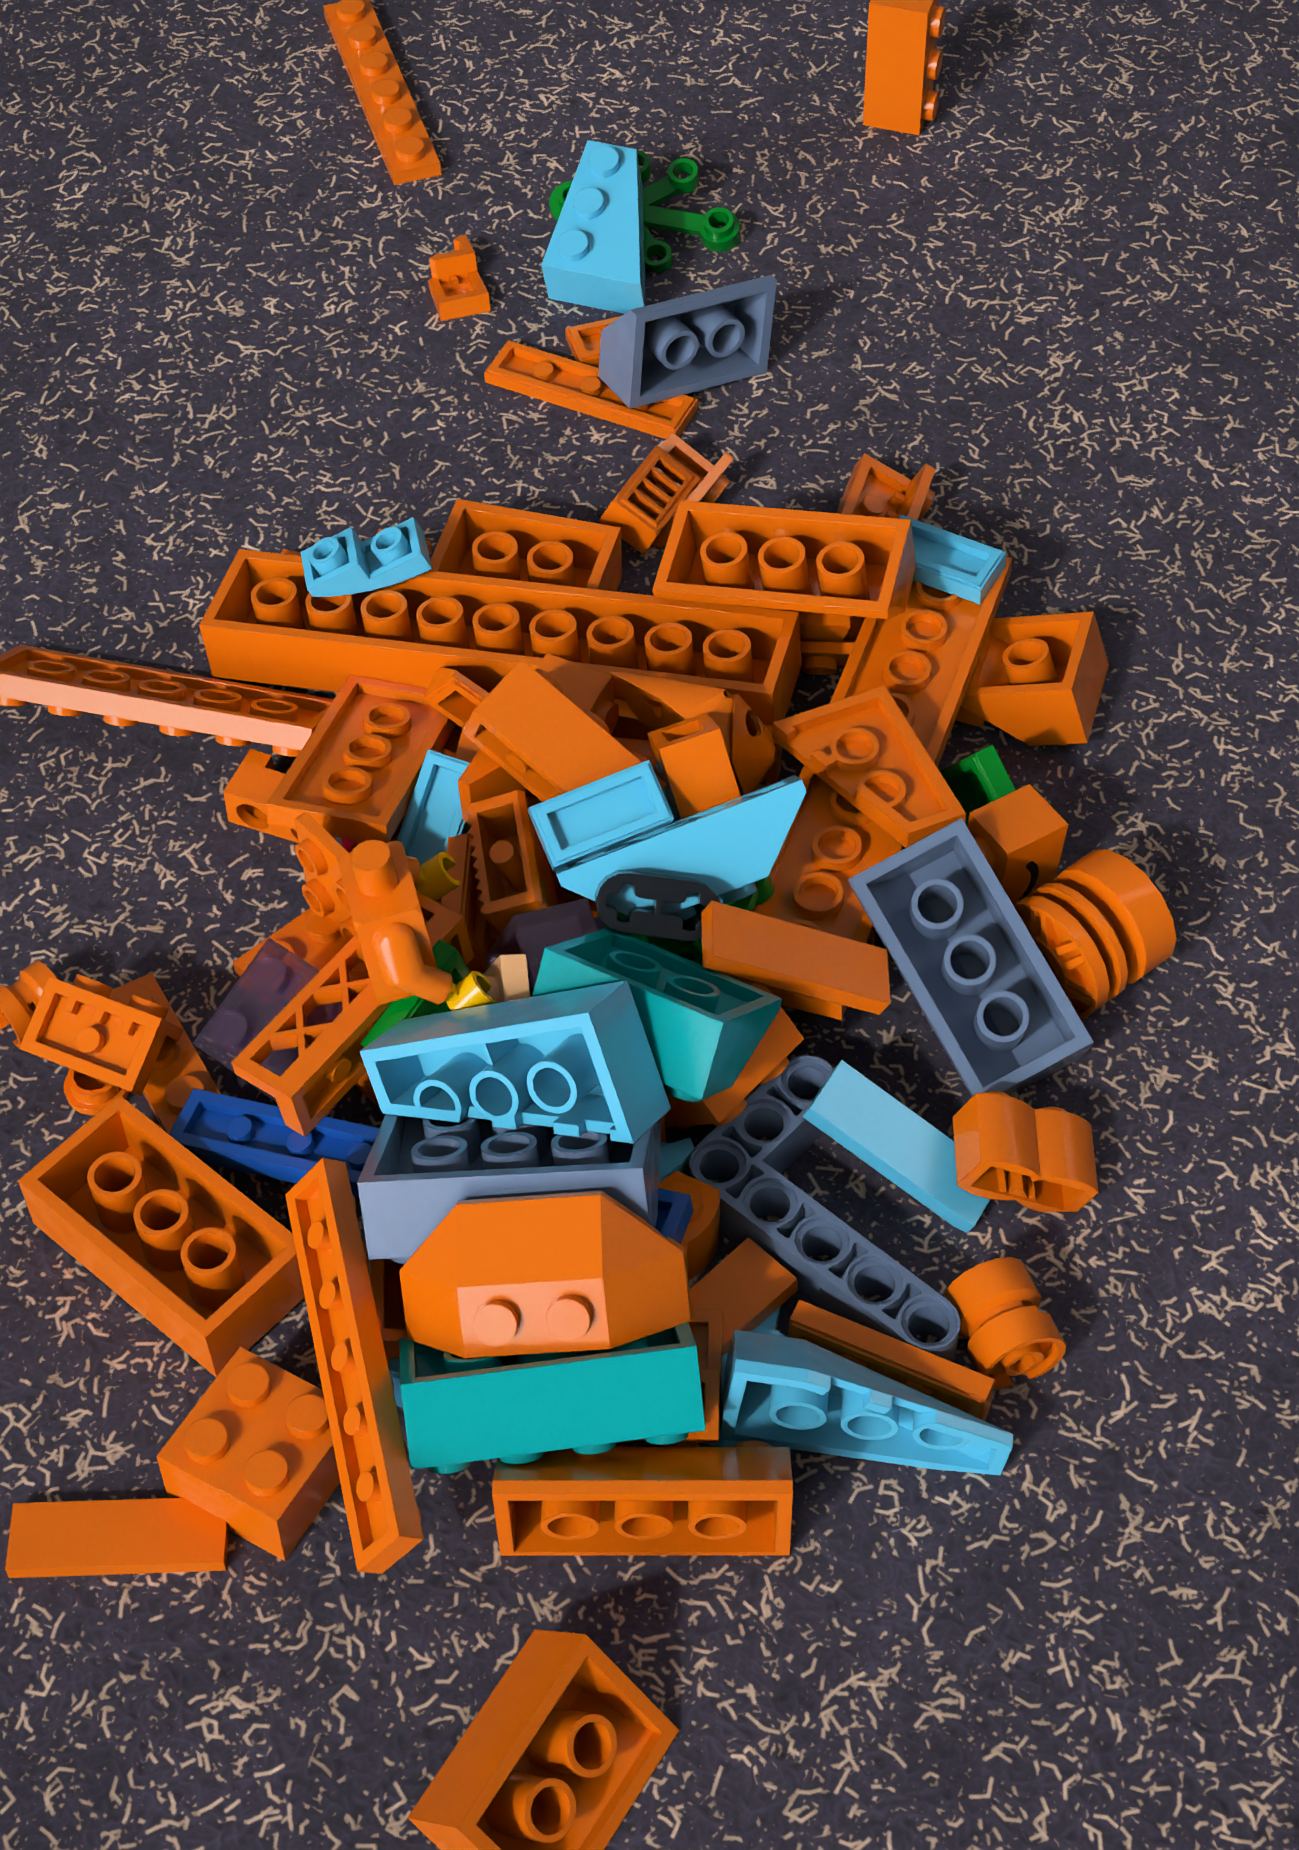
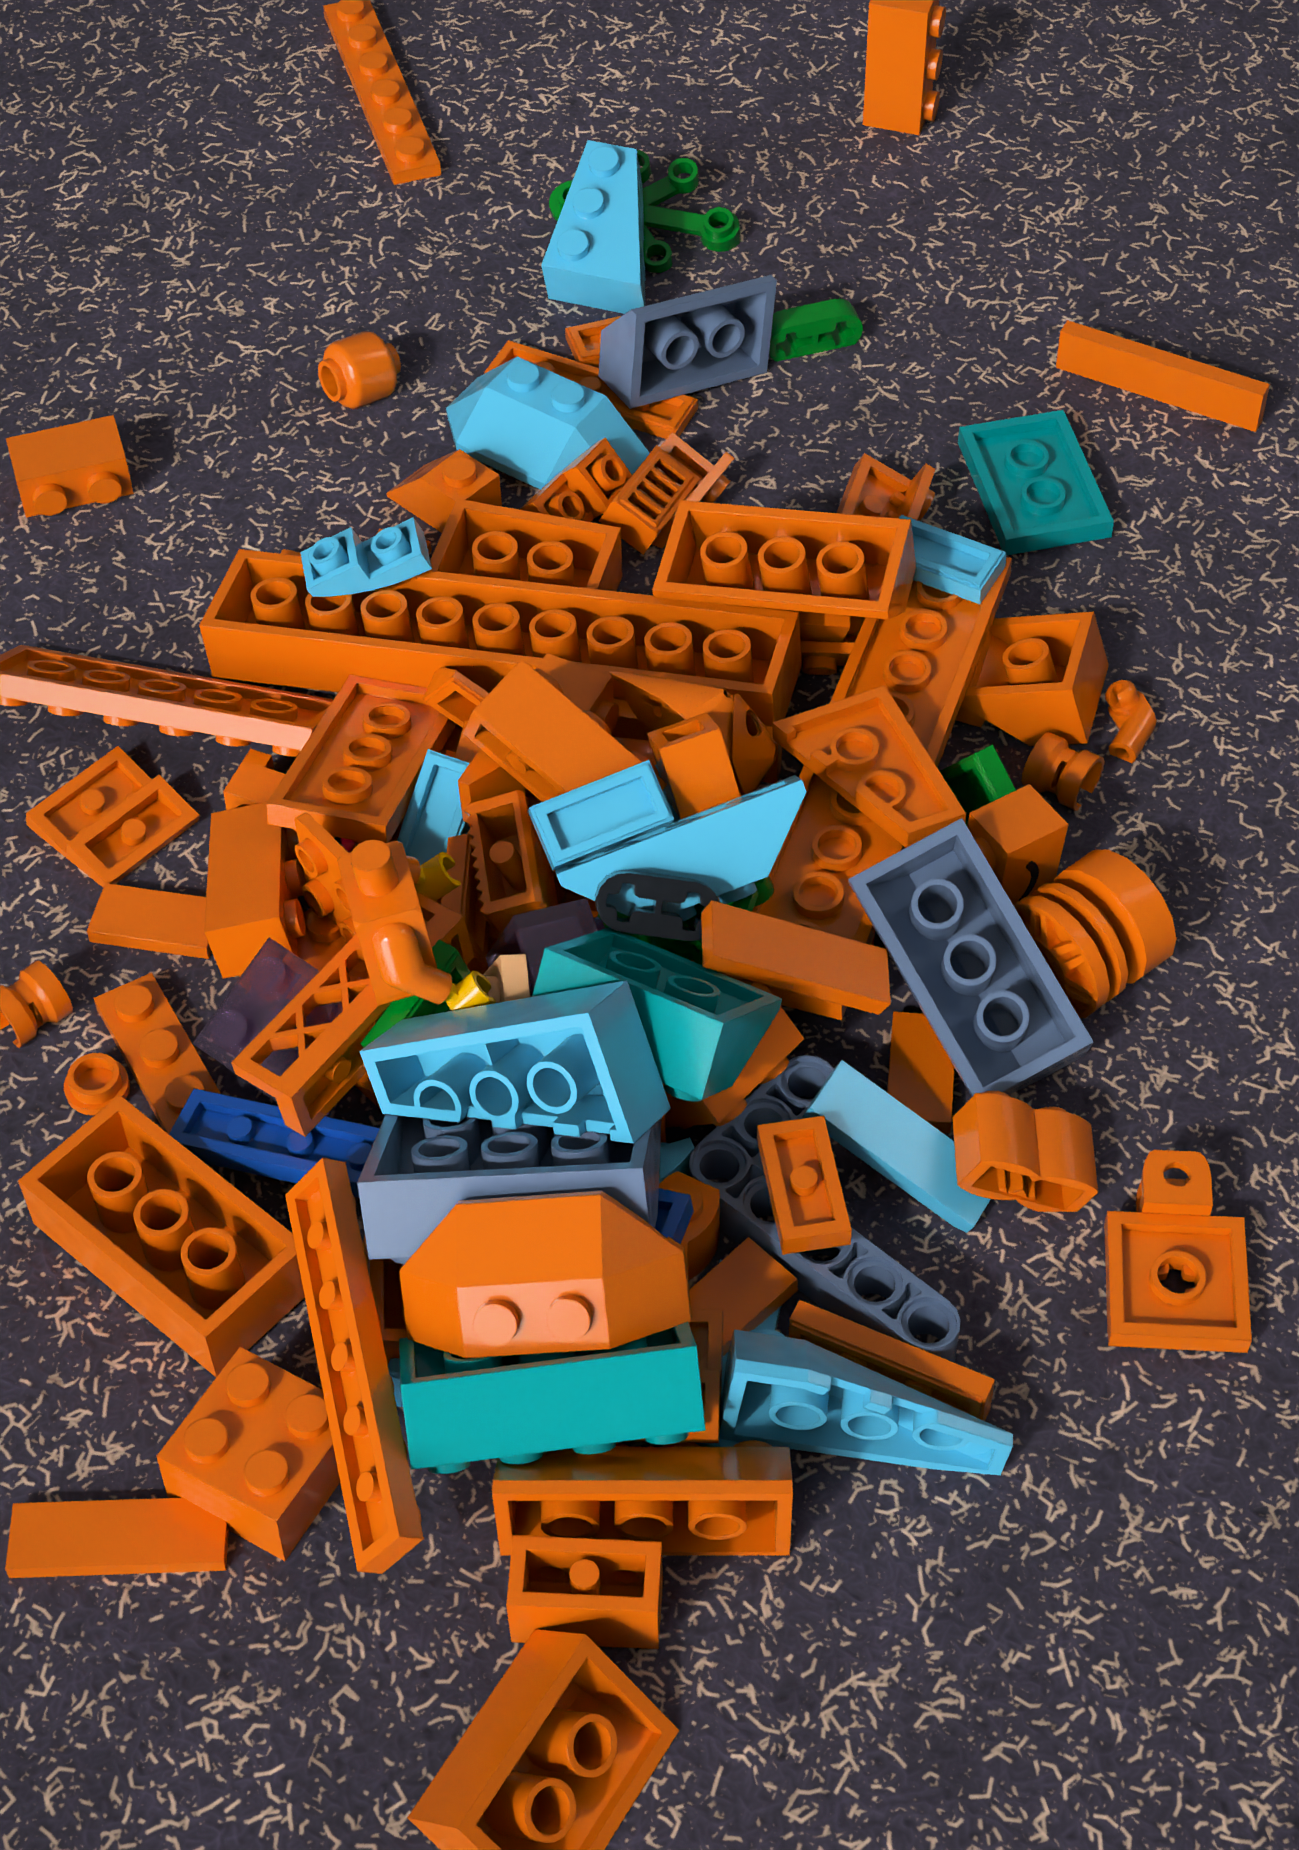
(70, 466): none -> orange brick
(98, 1035): orange bracket -> none
(111, 817): none -> orange slope
(150, 921): none -> orange tile
(251, 887): none -> orange brick
(359, 370): none -> orange head
(438, 484): none -> orange slope
(456, 282): orange slope -> none
(536, 422): none -> medium azure wedge
(584, 486): none -> orange slope
(586, 1588): none -> orange brick
(803, 1185): none -> orange plate
(813, 329): none -> green beam
(920, 1070): none -> orange tile
(1003, 1321): orange wheel -> none
(1035, 482): none -> teal plate
(1061, 769): none -> orange wheel
(1132, 717): none -> orange arm
(1162, 375): none -> orange tile
(1177, 1233): none -> orange plate

